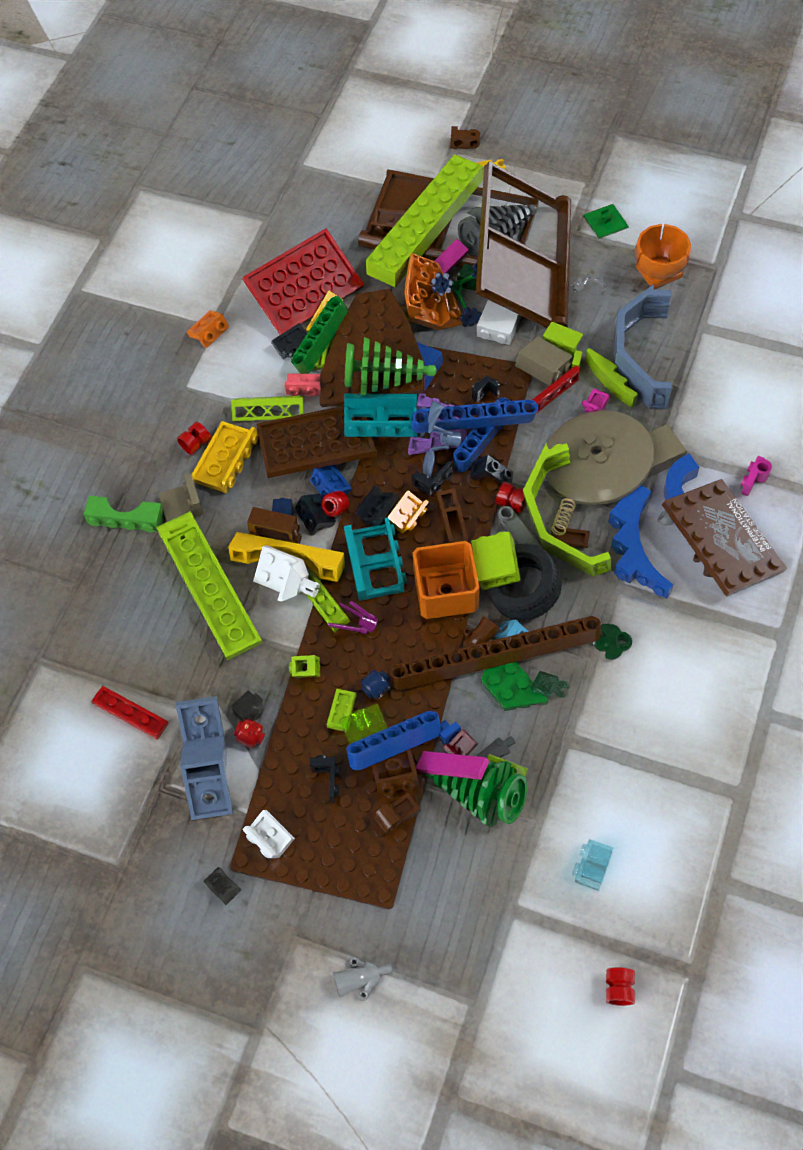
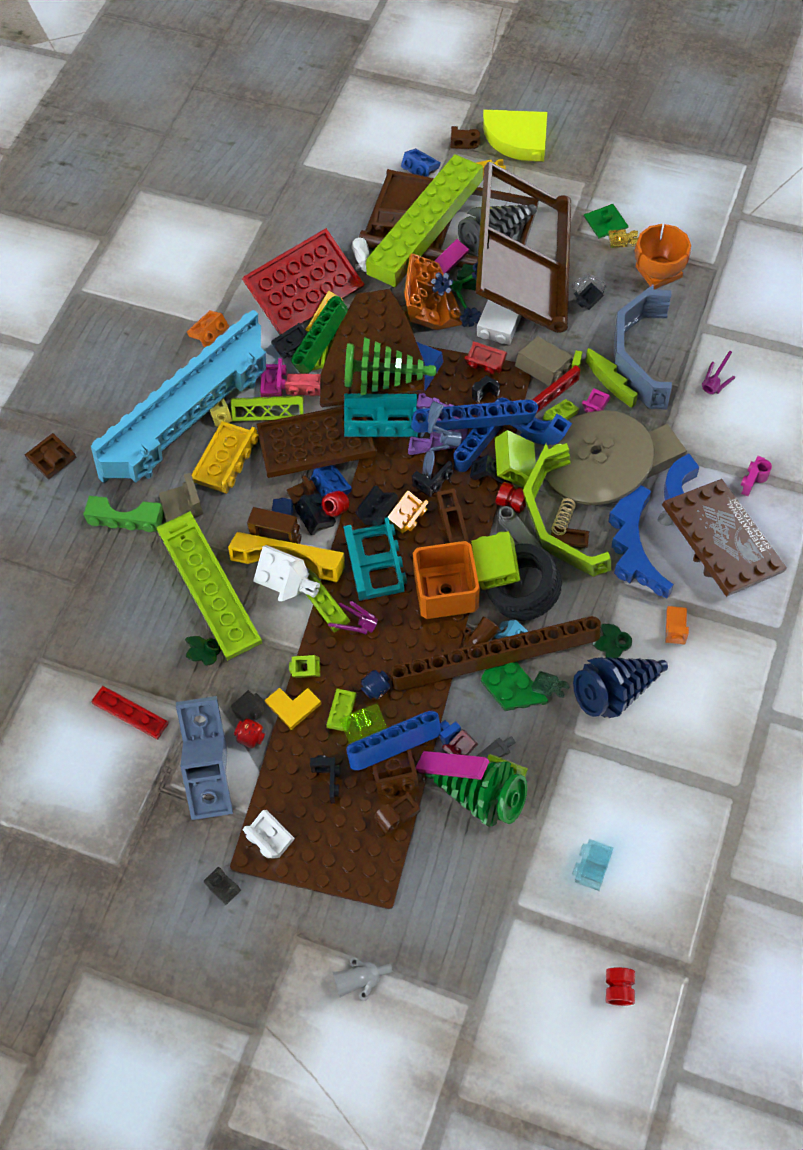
(50, 456): none -> reddish brown plate
(140, 437): none -> medium azure piece
(196, 436): red wheel -> none
(202, 650): none -> dark green plate
(220, 413): none -> light yellow bracket
(272, 379): none -> dark pink bracket
(292, 711): none -> yellow tile
(305, 488): none -> reddish brown bracket
(361, 253): none -> white piece
(419, 163): none -> blue bracket
(486, 357): none -> red bracket
(514, 457): none -> lime brick
(516, 133): none -> neon yellow brick
(544, 431): none -> blue arch
(563, 337): lime panel -> none
(564, 408): none -> lime plate
(588, 296): none -> black bracket
(614, 683): none -> dark blue plant
(620, 238): none -> clear yellow plate
(676, 625): none -> orange bracket
(712, 383): none -> magenta plant

